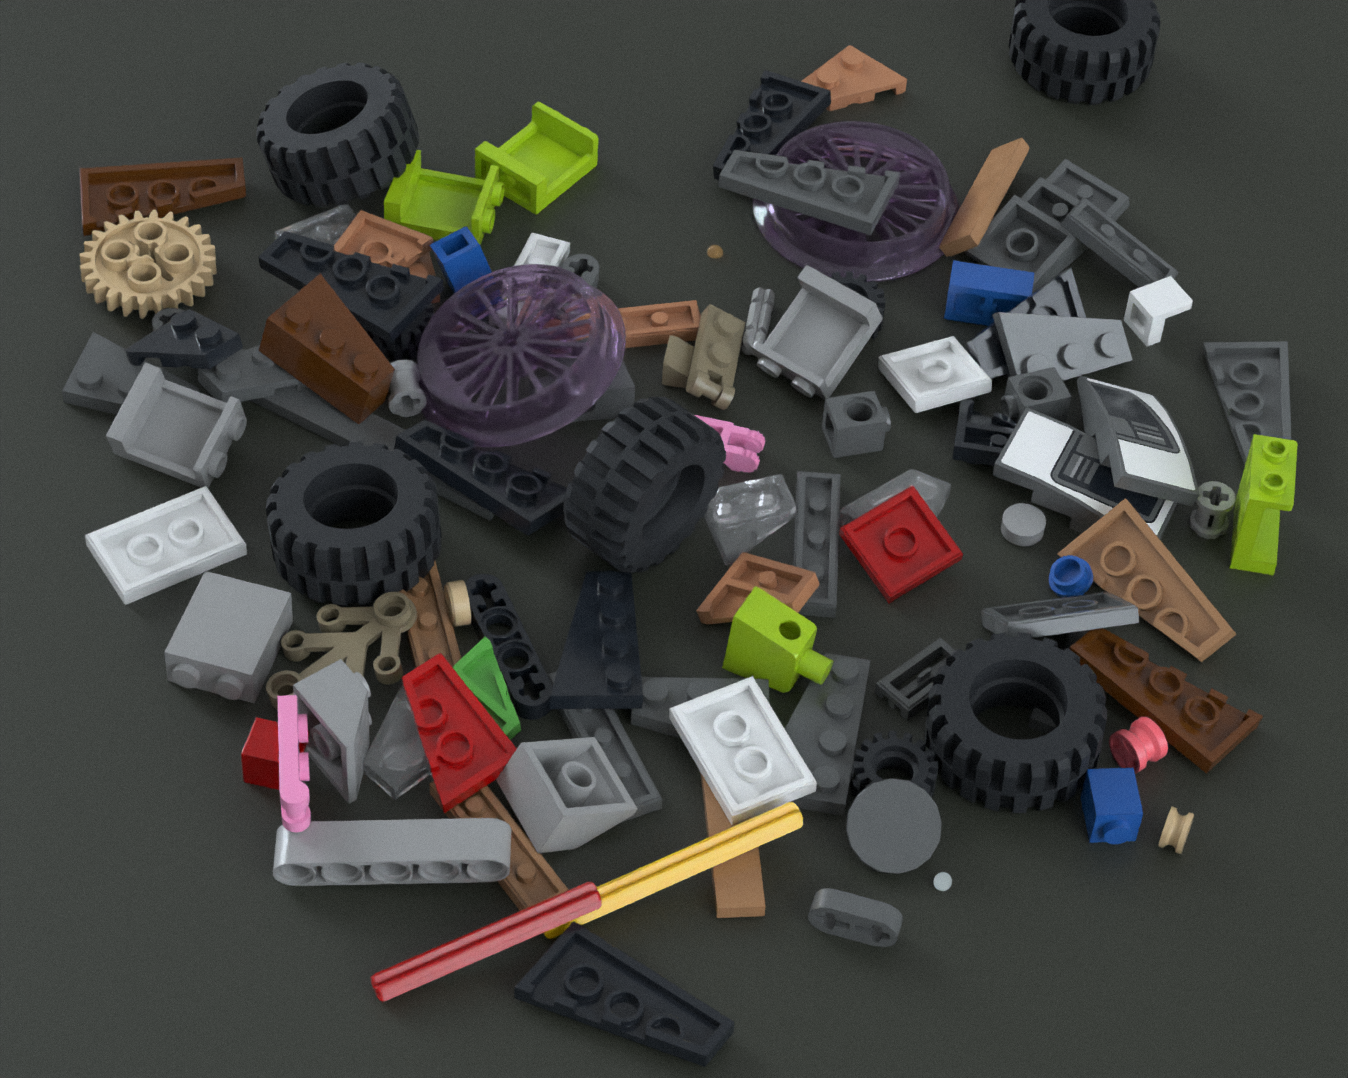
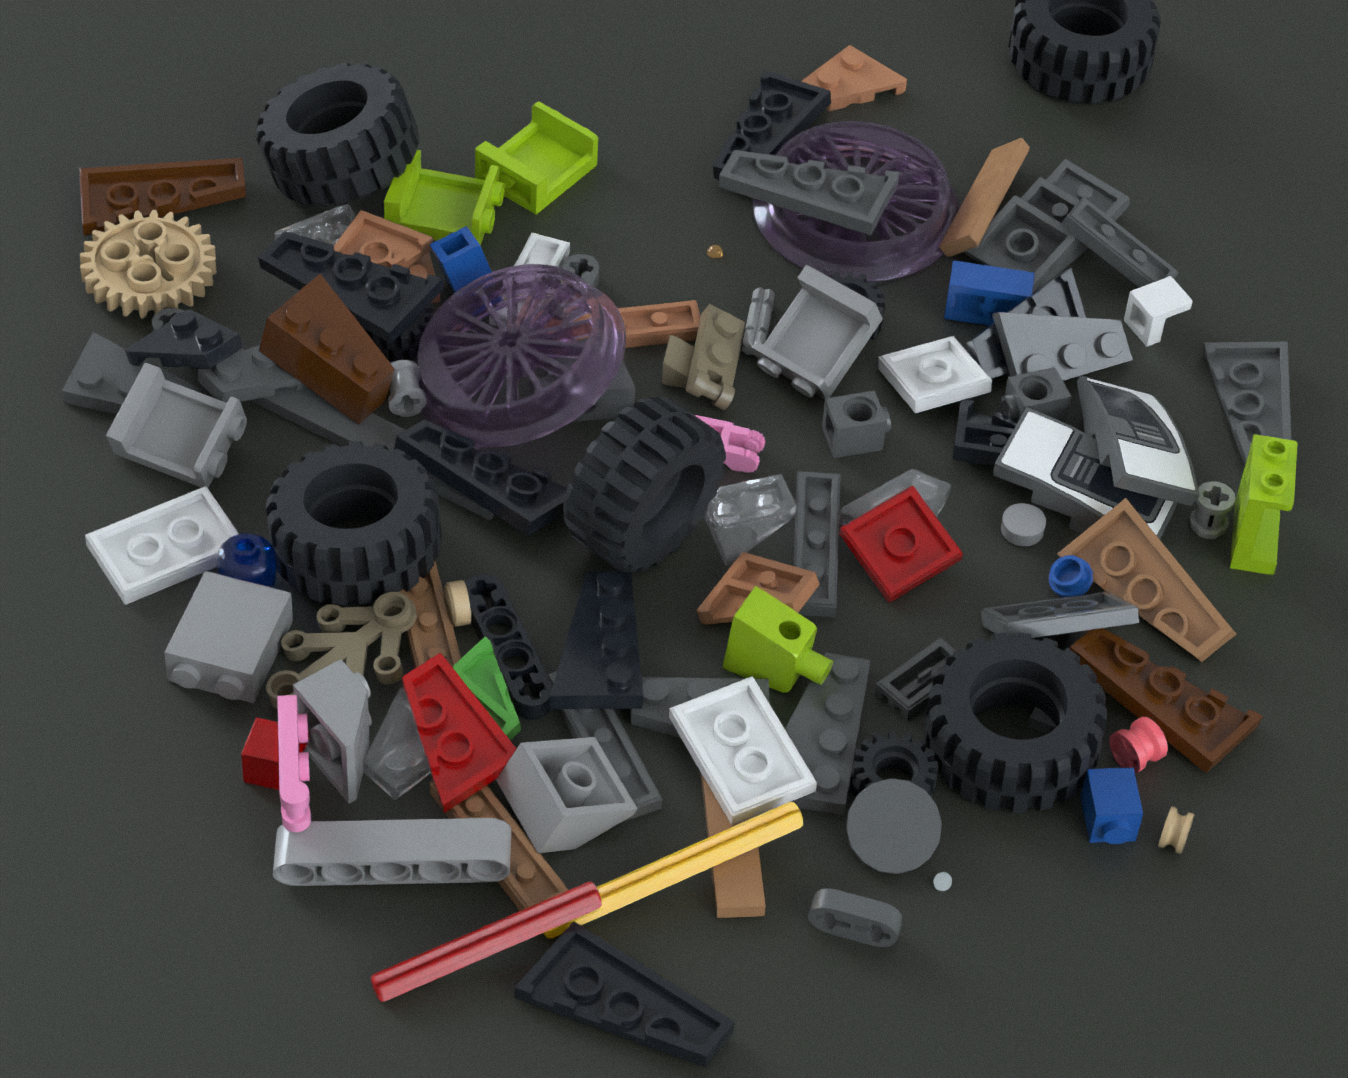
(248, 559): none -> clear blue head

